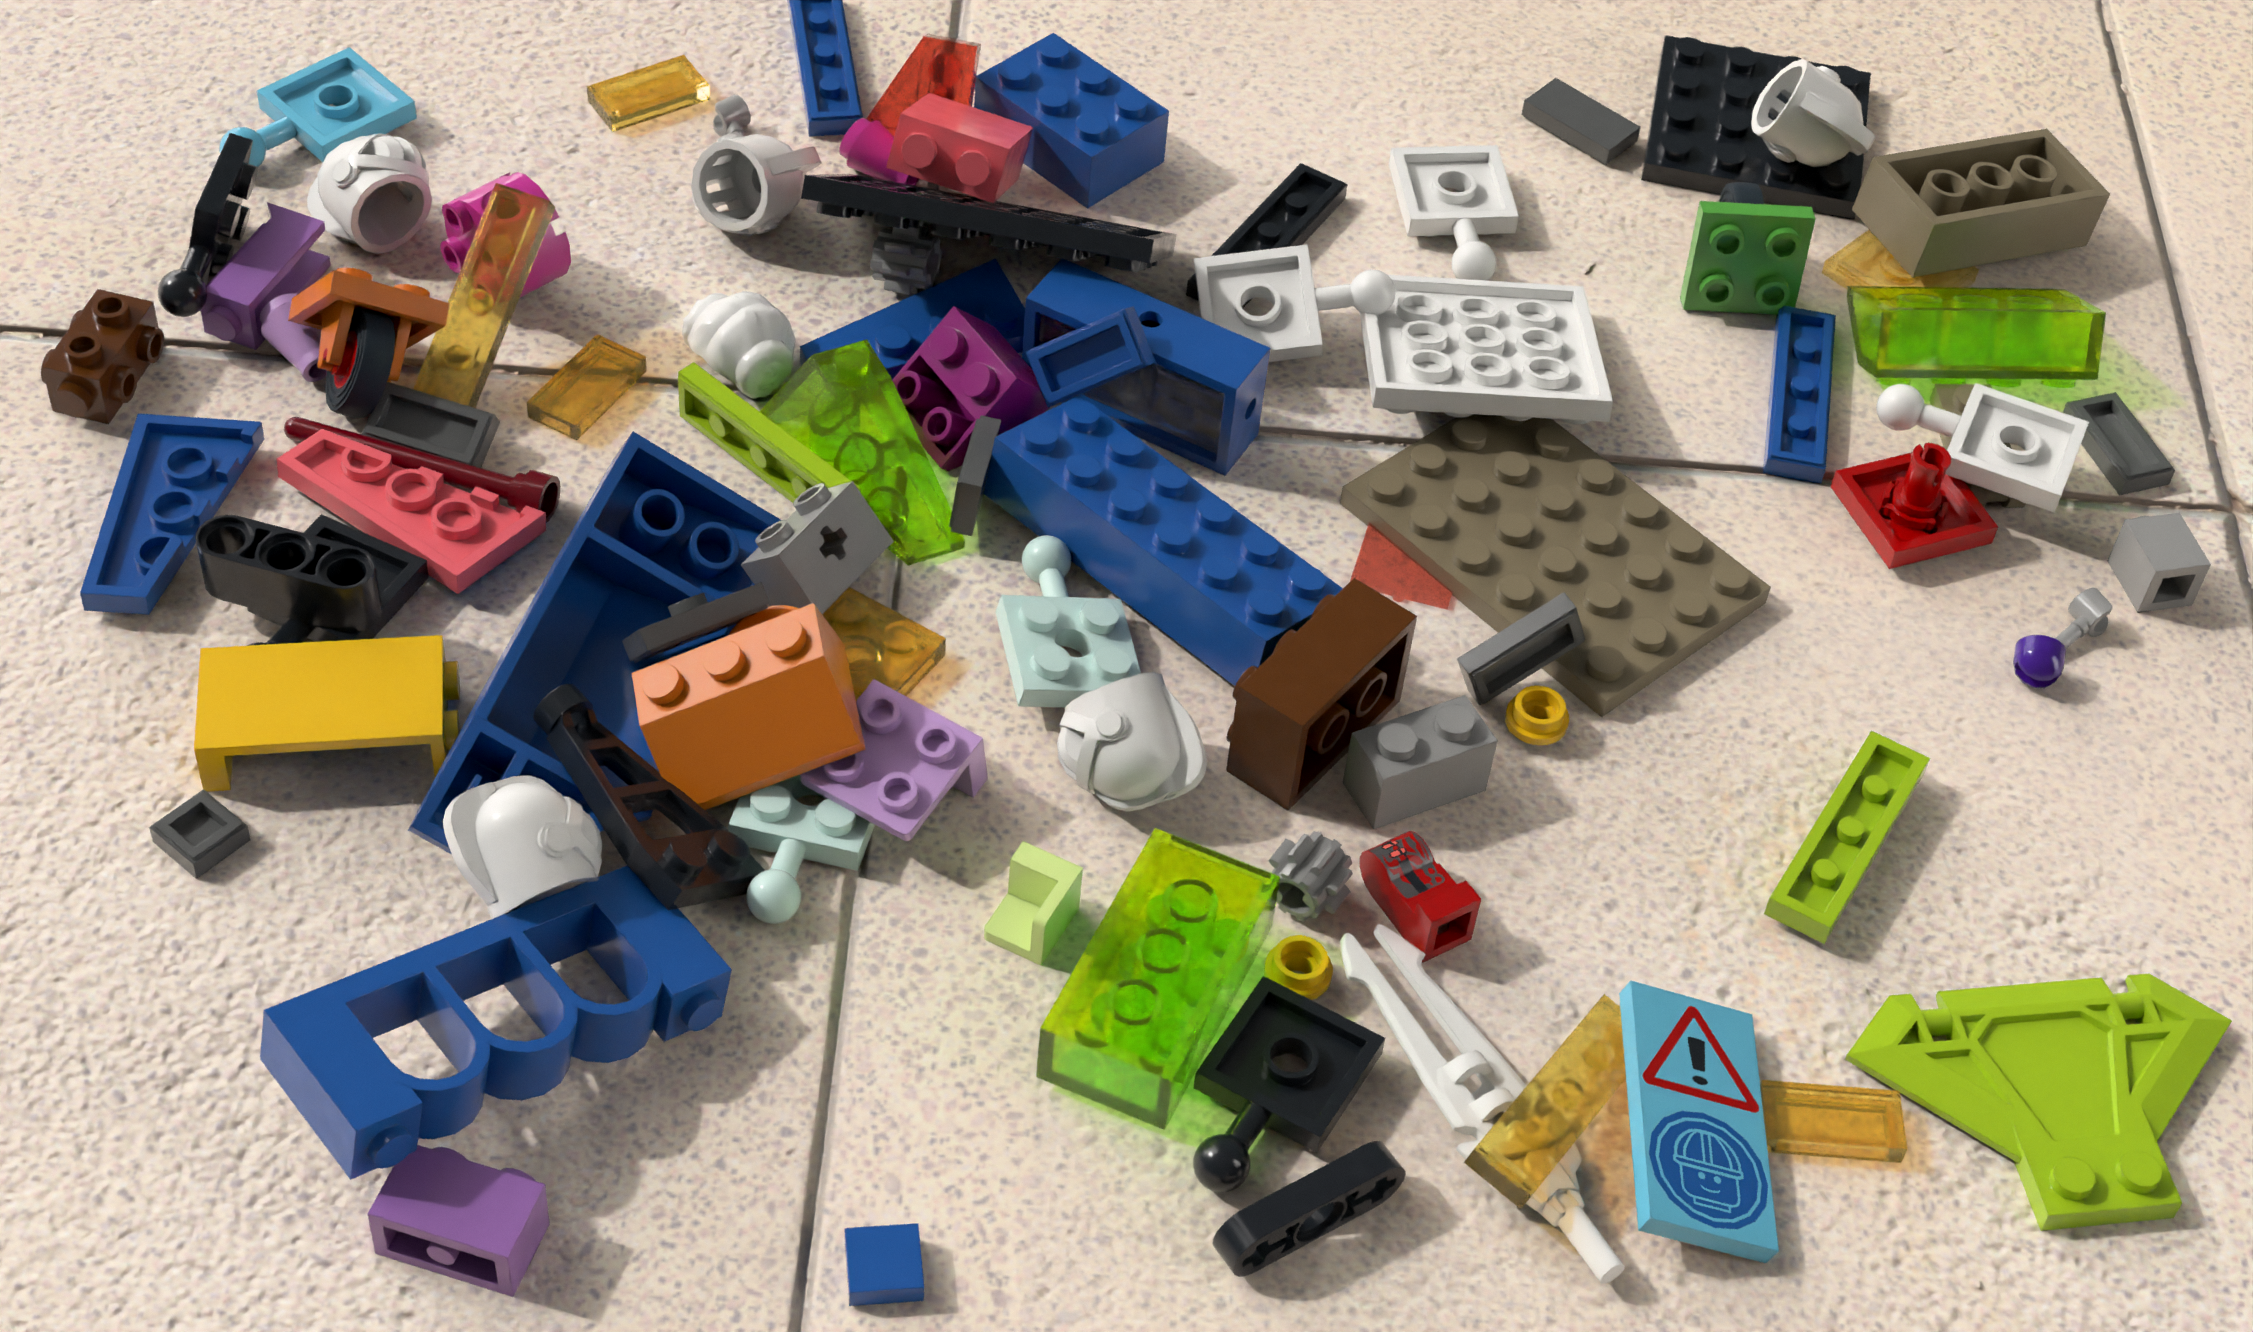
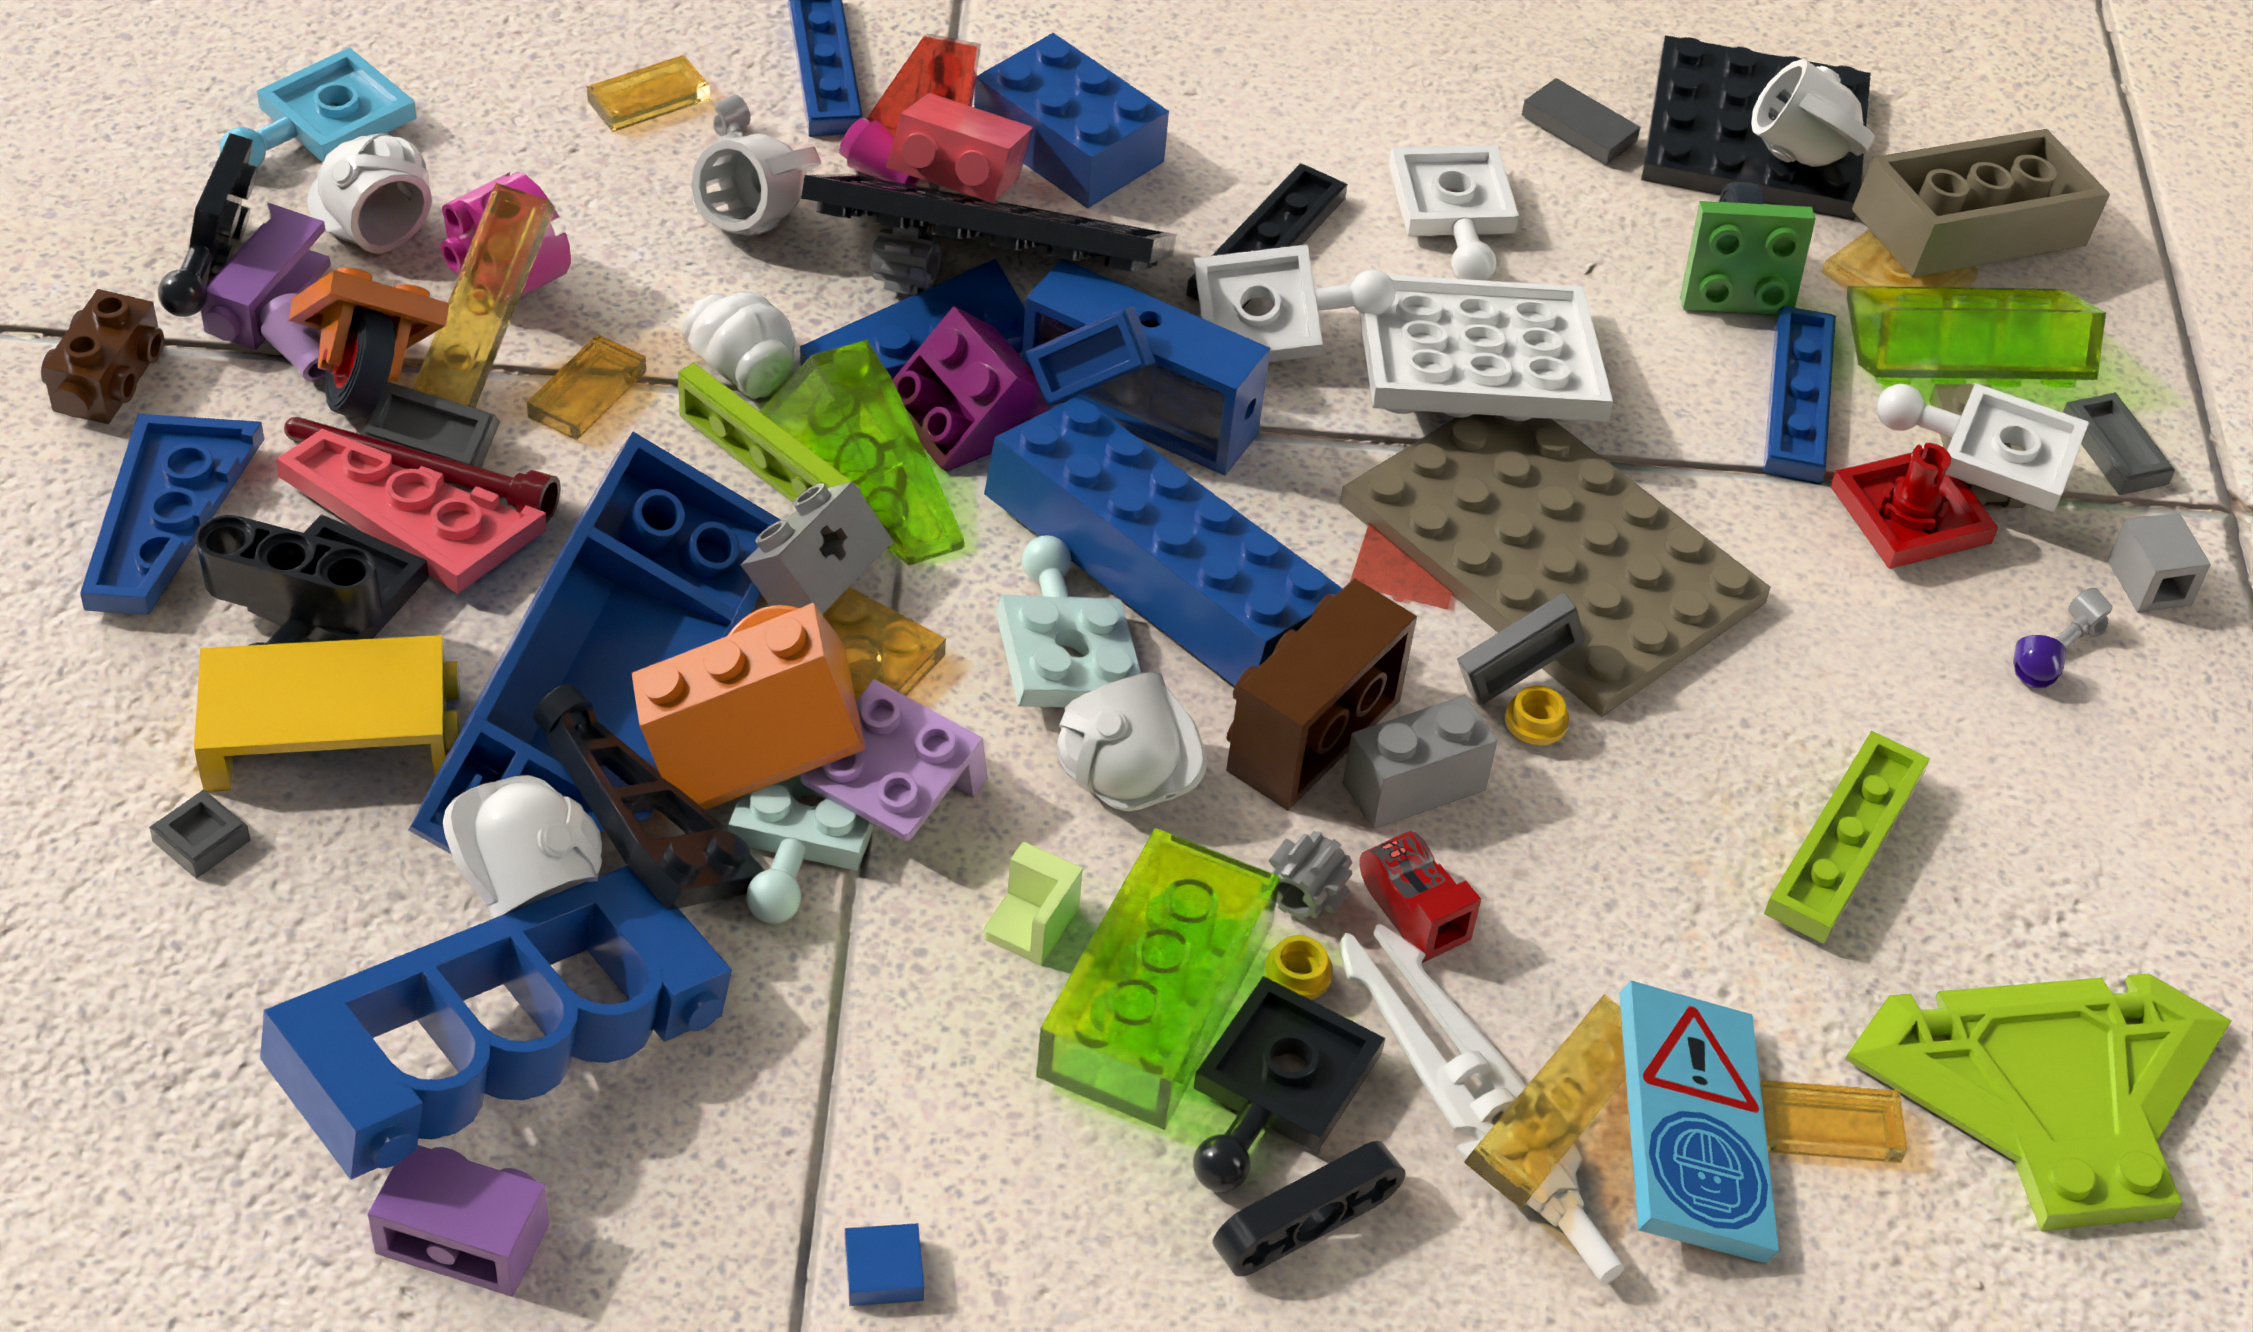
(694, 619): dark grey plate -> none
(973, 476): dark grey tile -> none

